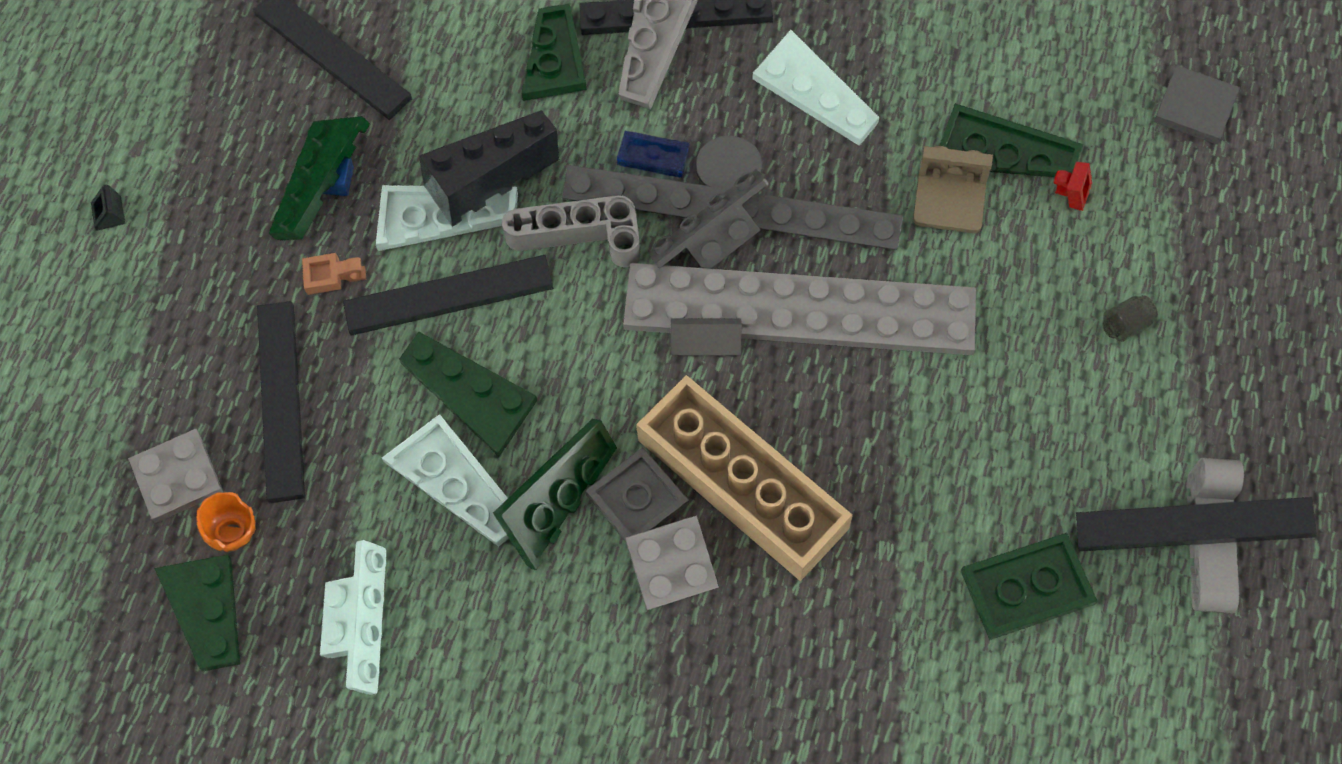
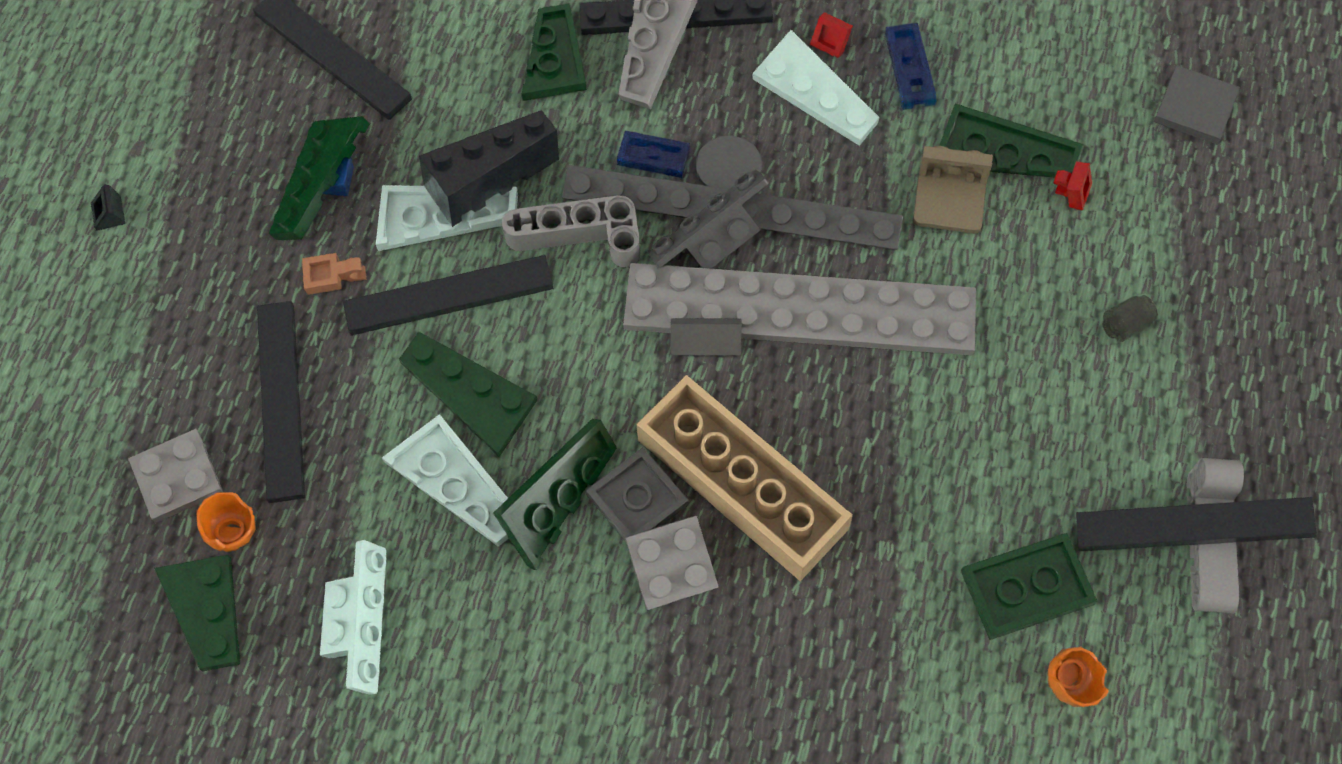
(831, 35): none -> red tile
(910, 65): none -> clear blue plate
(1079, 665): none -> orange hair

